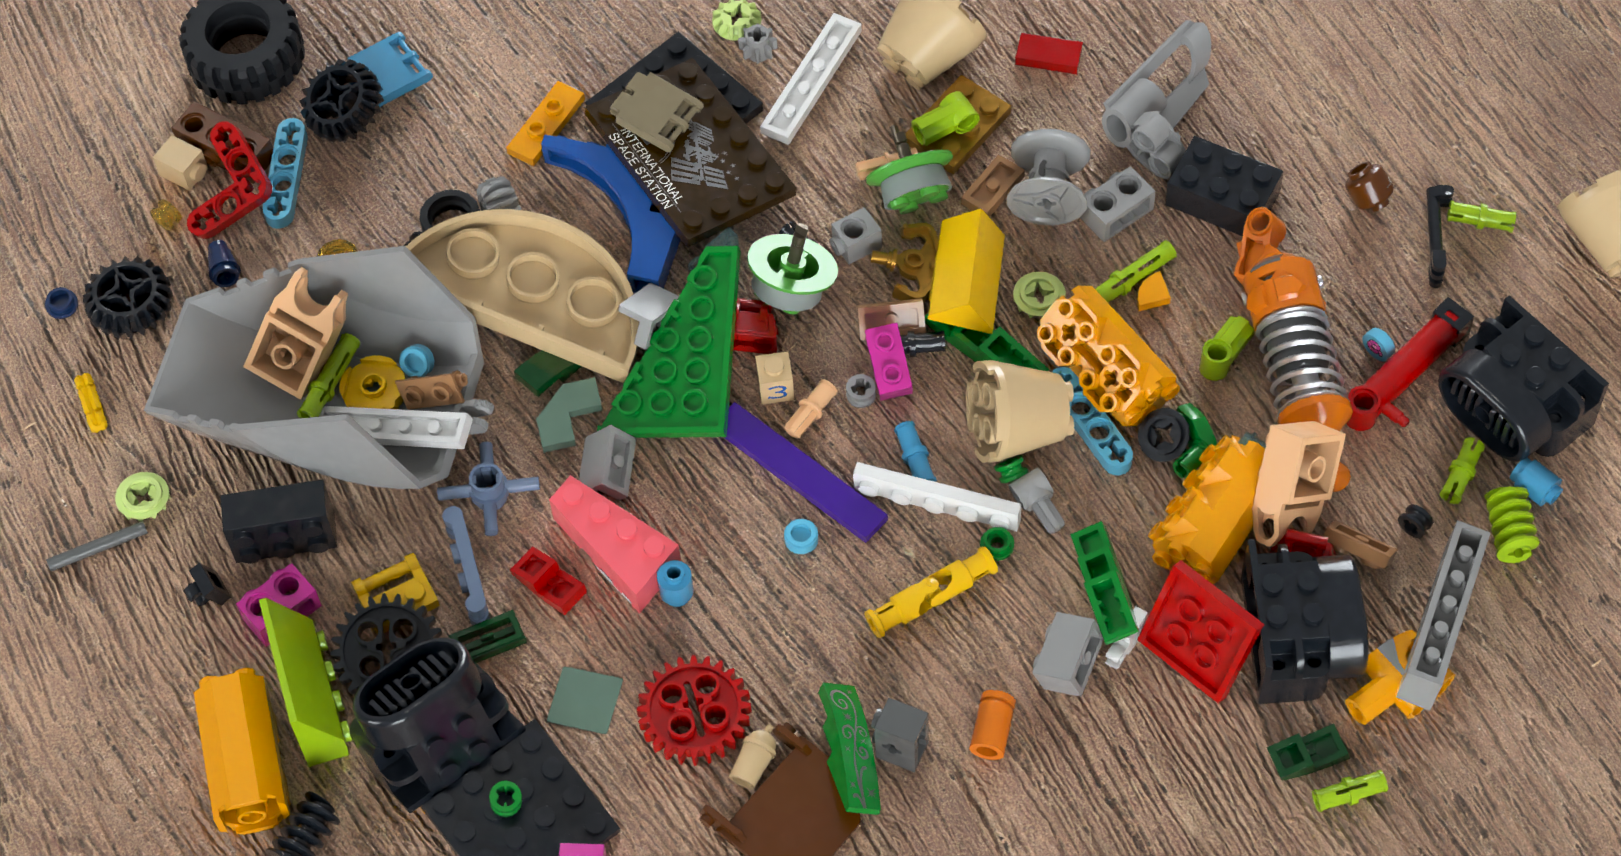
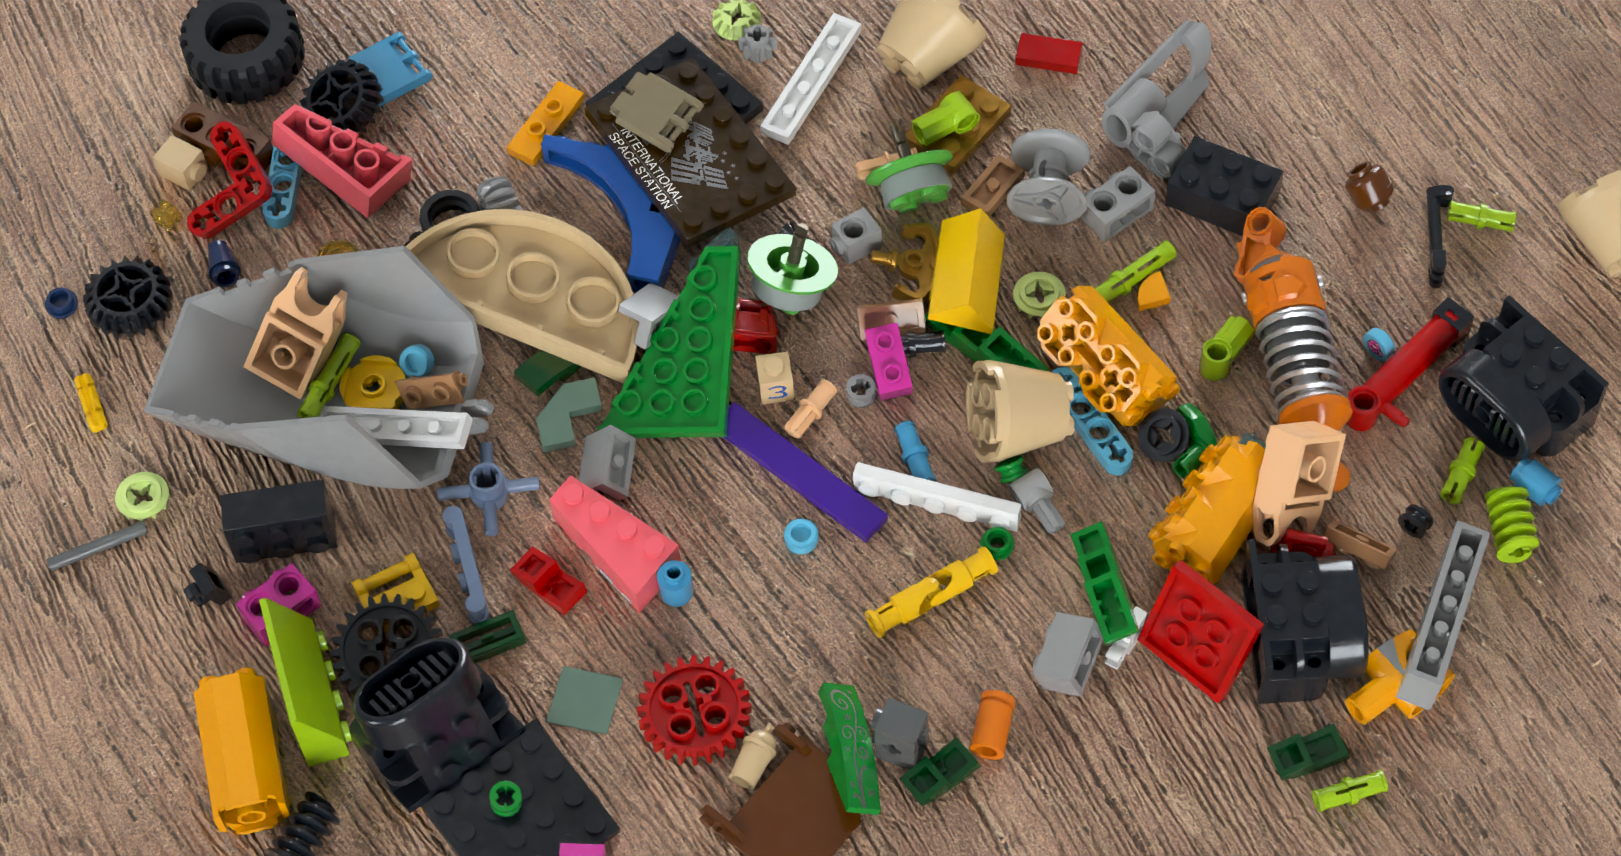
(349, 166): none -> coral wedge
(940, 773): none -> dark green slope

